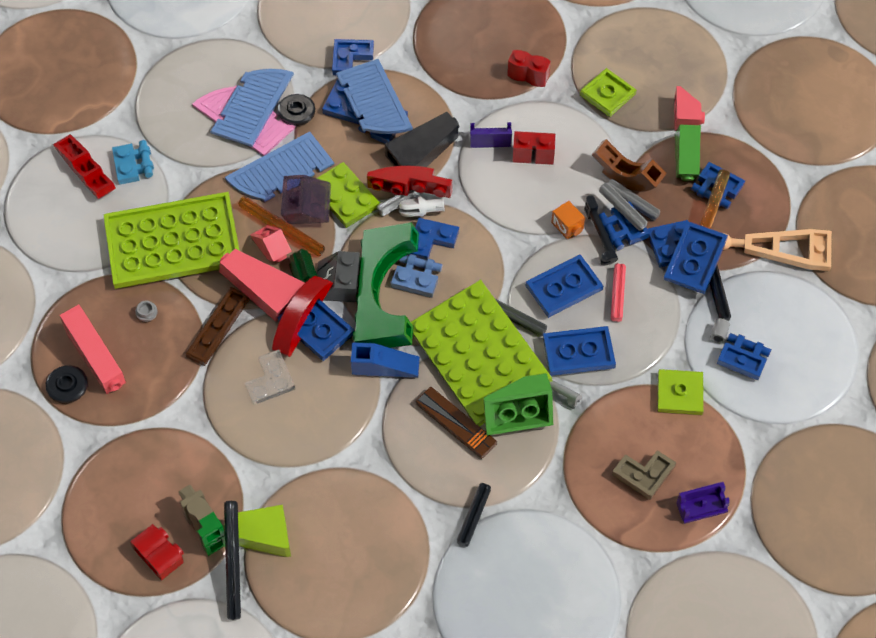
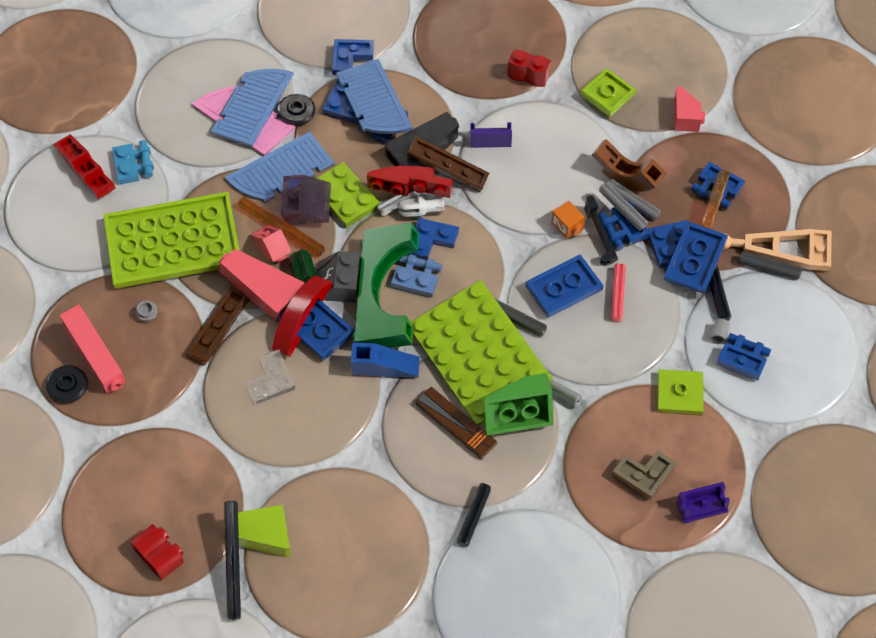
(203, 519): hips -> none
(447, 164): none -> reddish brown tile
(541, 142): red piece -> none
(579, 350): blue plate -> none
(687, 152): bright green slope -> none
(770, 265): none -> dark grey axle

